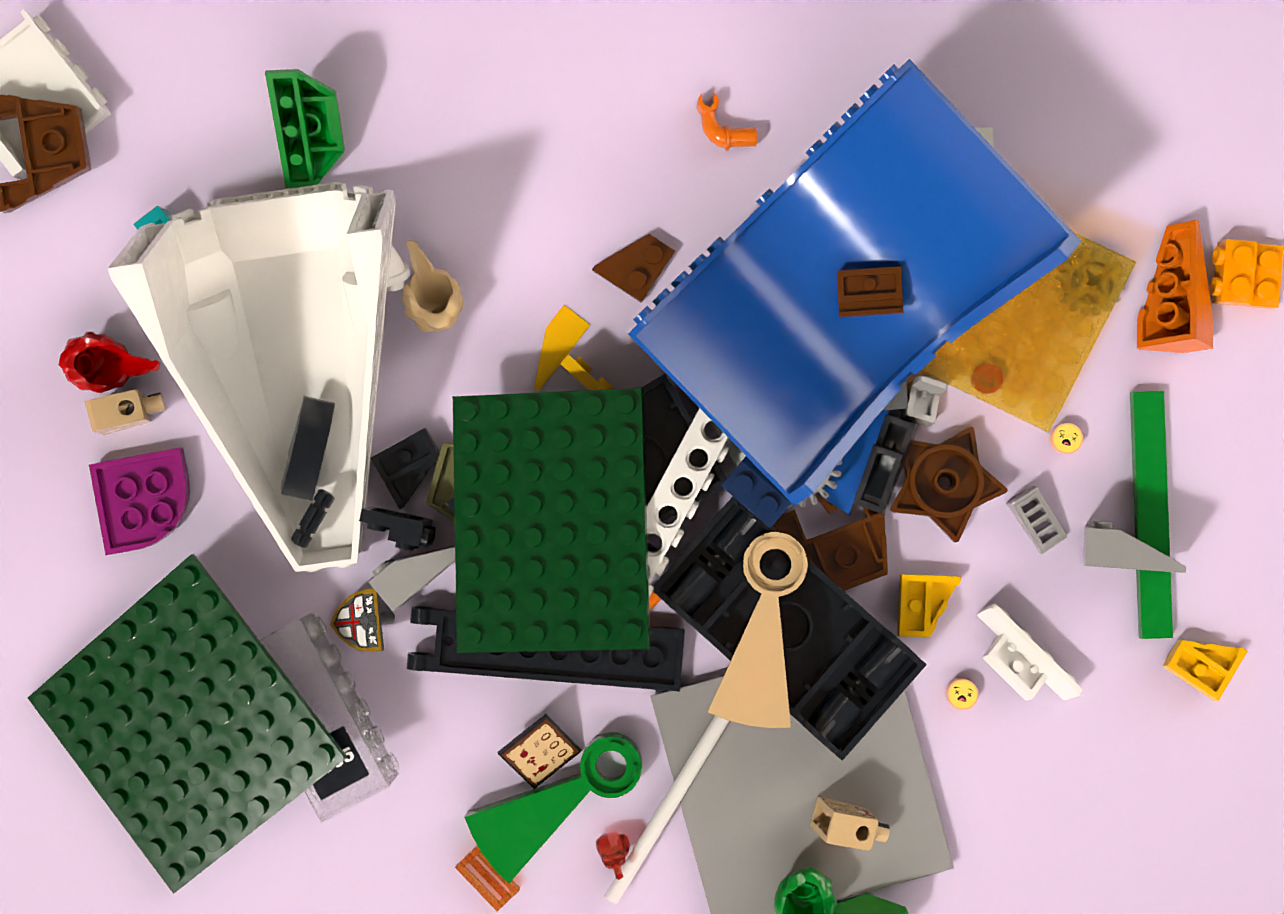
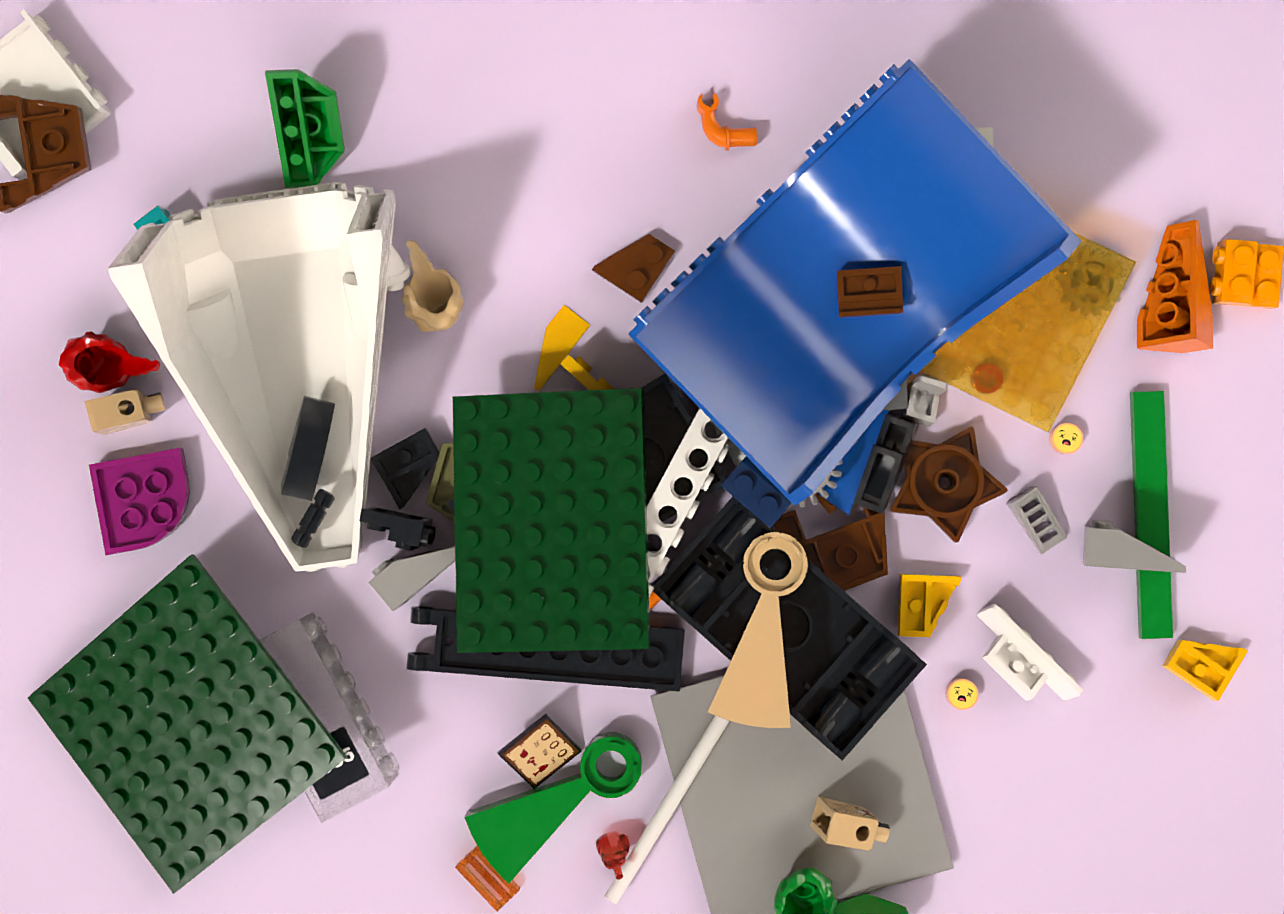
(361, 622): shield -> none

